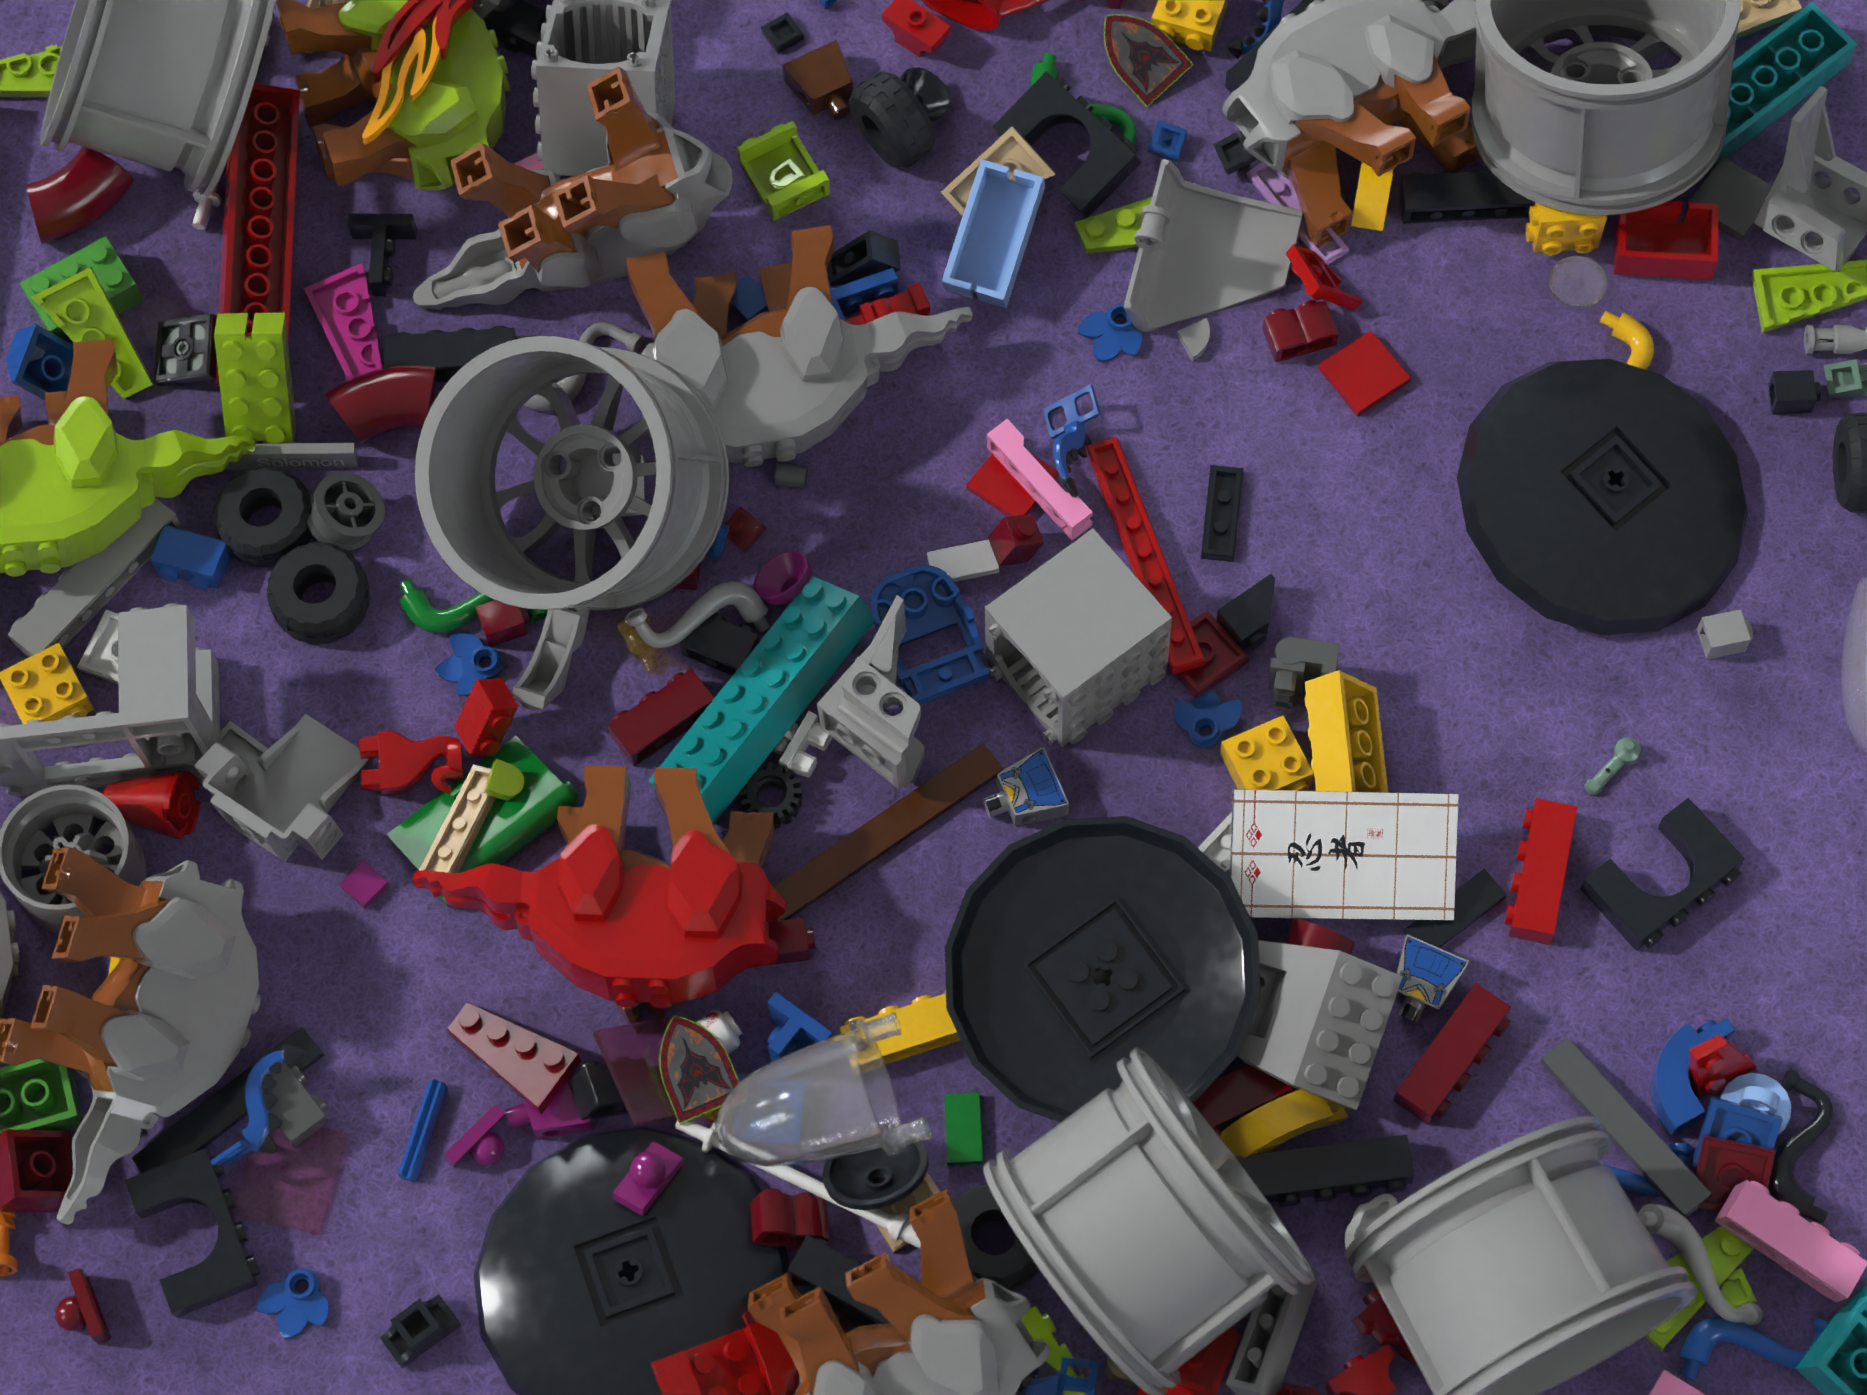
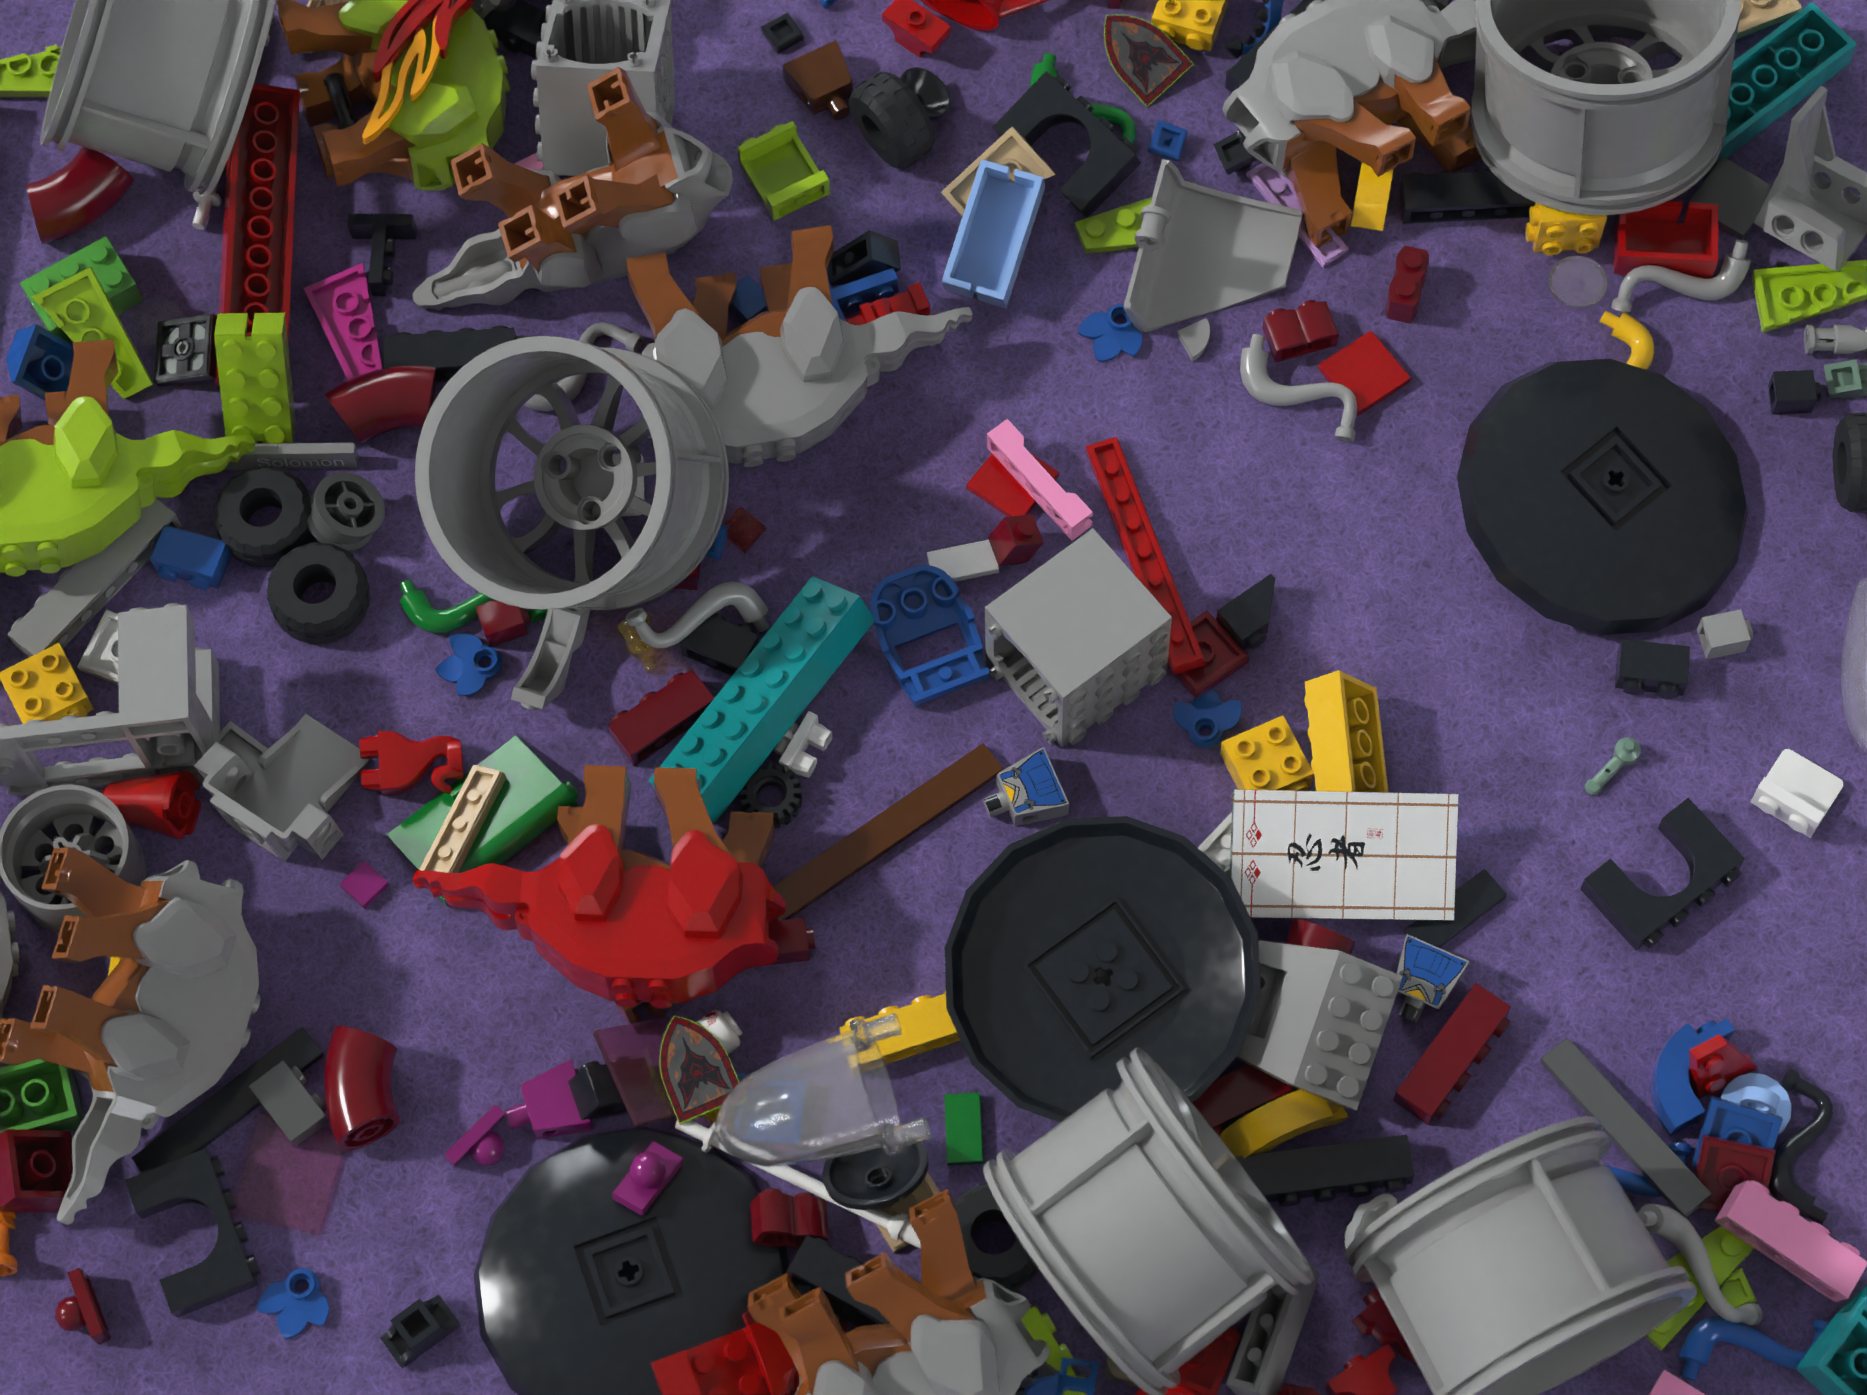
(259, 1105): blue piece -> none
(340, 100): none -> black pin
(359, 1087): none -> dark red brick
(422, 1130): blue axle -> none
(486, 717): red brick -> none
(504, 781): lime tile -> none
(523, 1059): wing -> none
(779, 575): magenta piece -> none
(785, 175): lime tile -> none
(791, 475): dark grey hinge -> none
(793, 1028): blue bracket -> none
(857, 701): light grey piece -> none
(1072, 436): blue piece -> none
(1222, 513): black tile -> none
(1261, 387): none -> light grey animal
(1298, 662): dark grey hips -> none
(1319, 279): red wing -> none
(1407, 284): none -> dark red brick
(1542, 871): red brick -> none
(1652, 668): none -> black brick
(1724, 284): none -> light grey animal
(1797, 792): none -> white bracket

